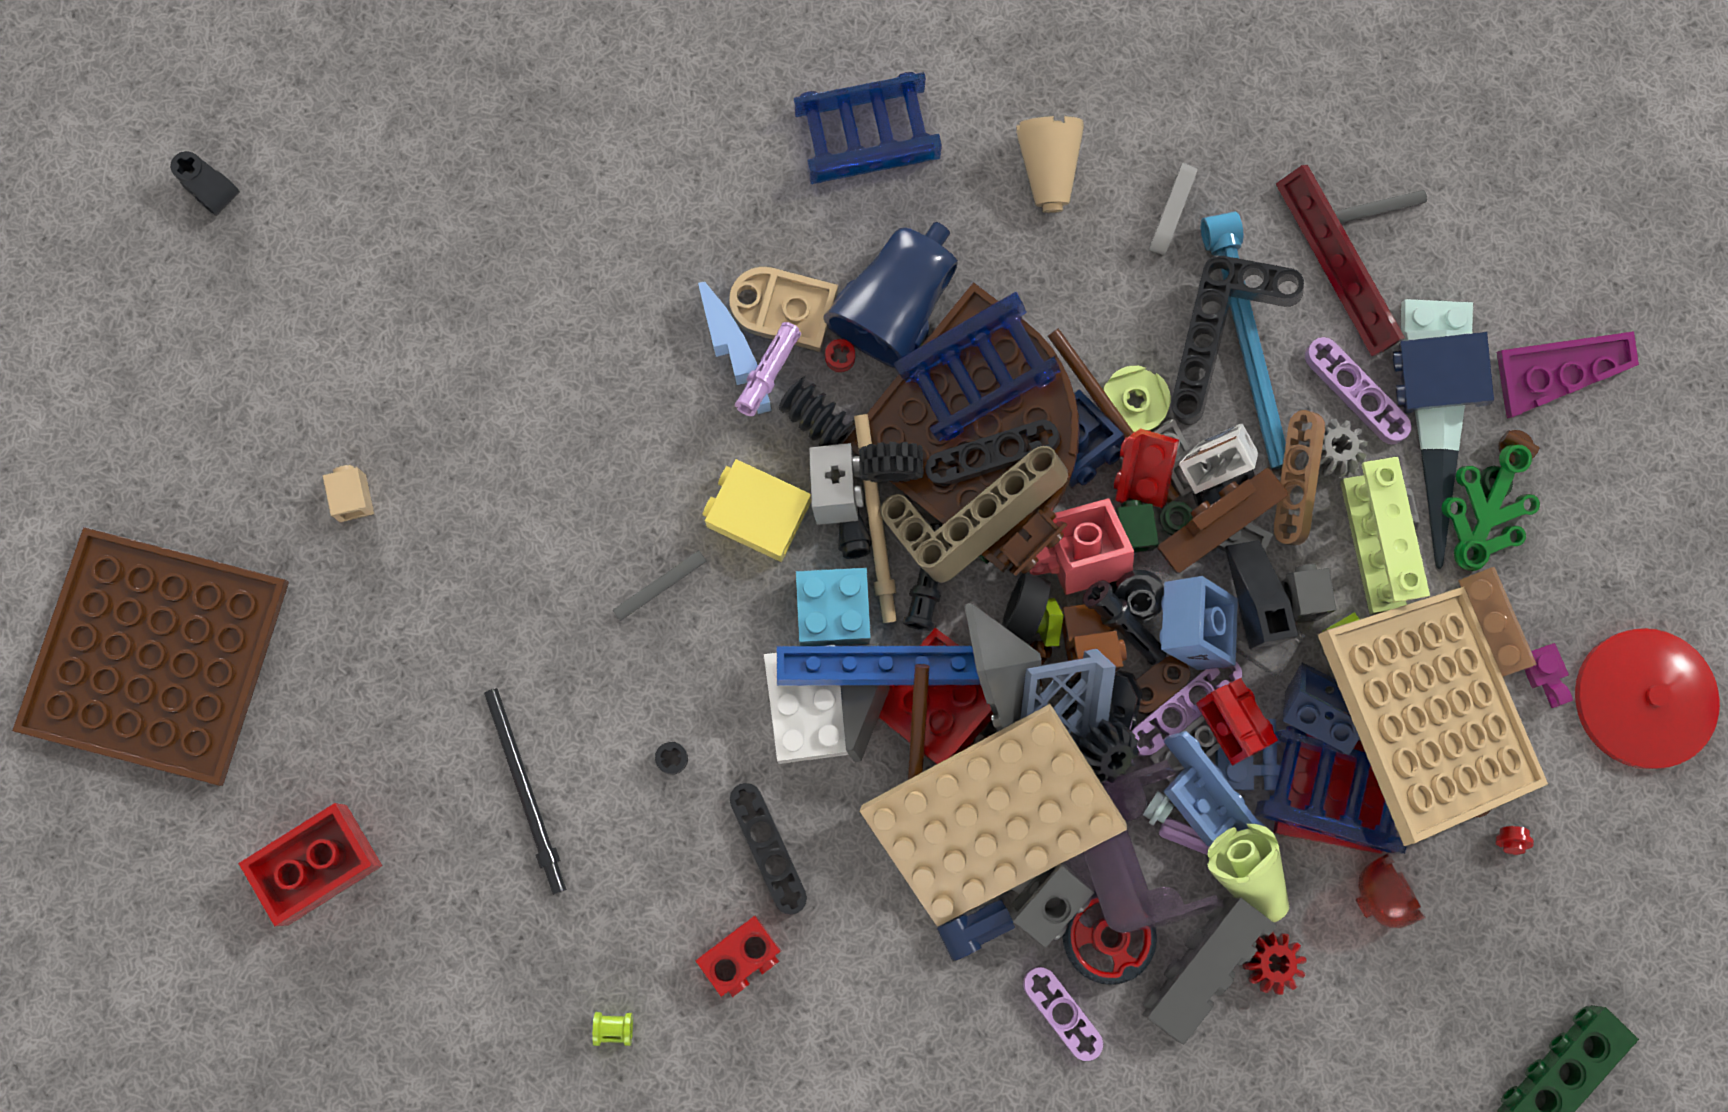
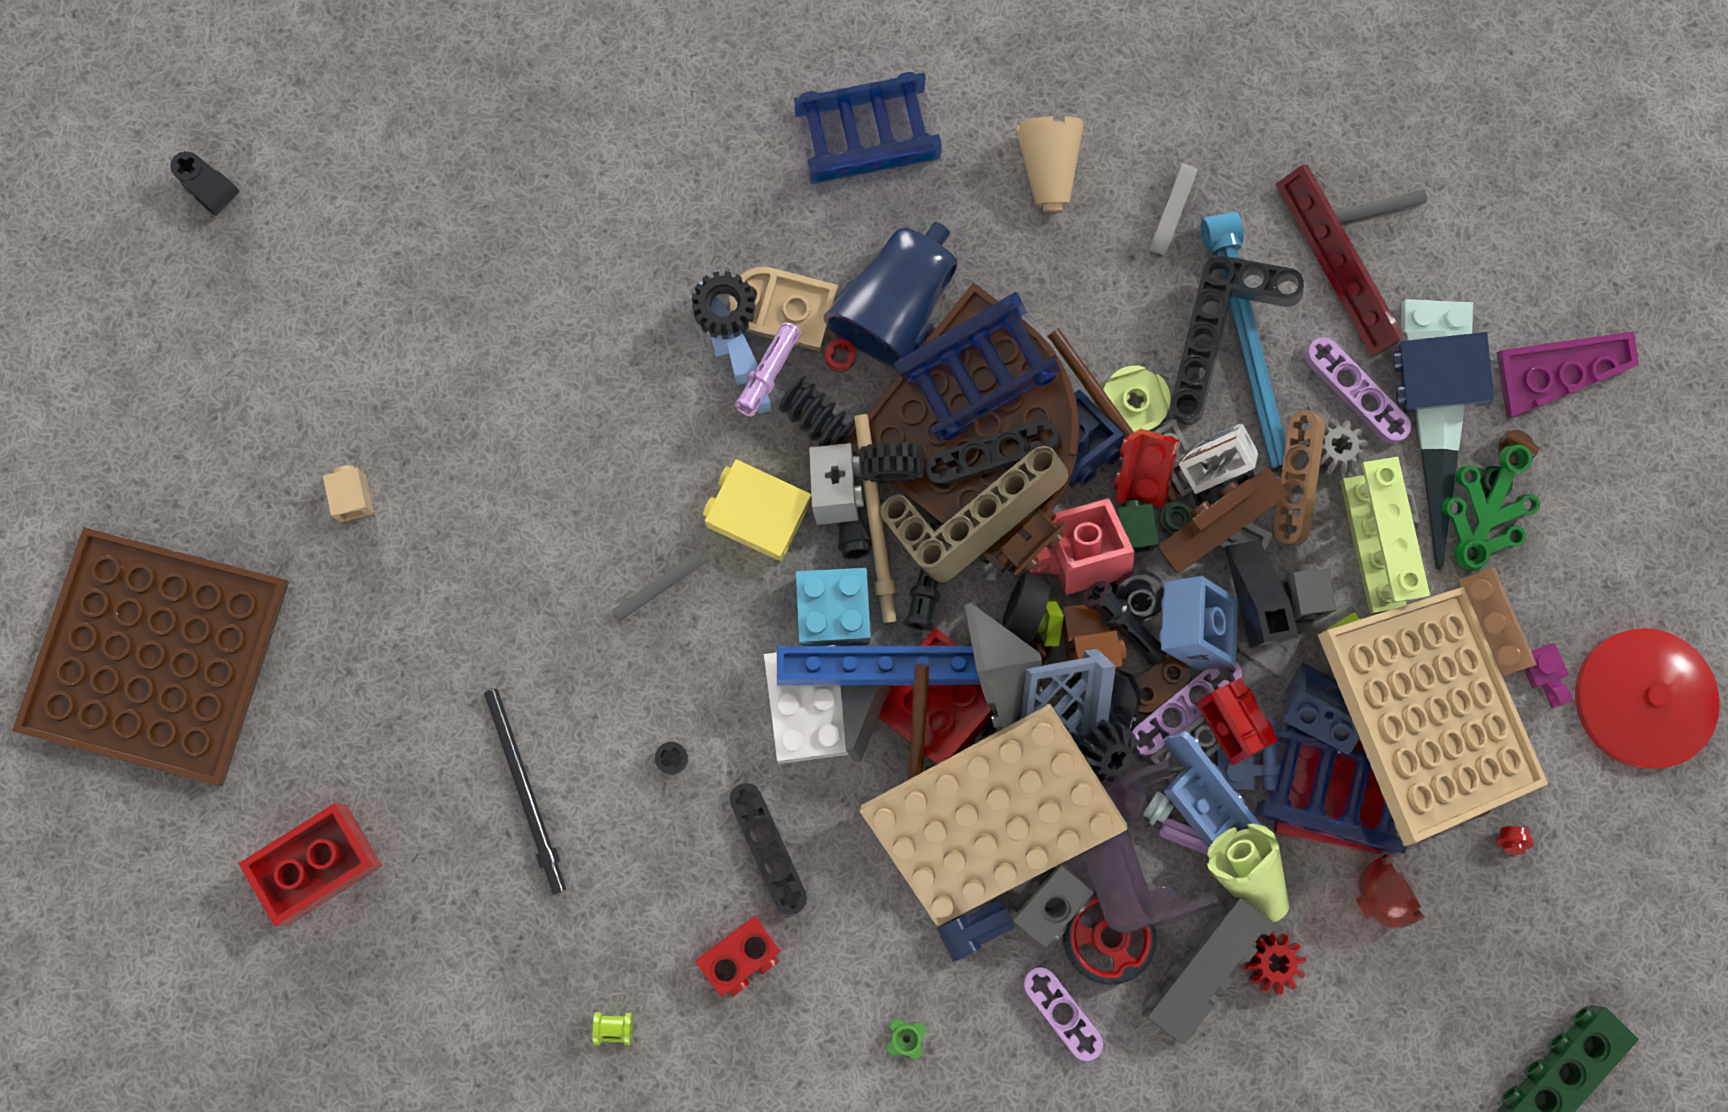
(723, 285): none -> black tyre
(911, 1048): none -> bright green plate

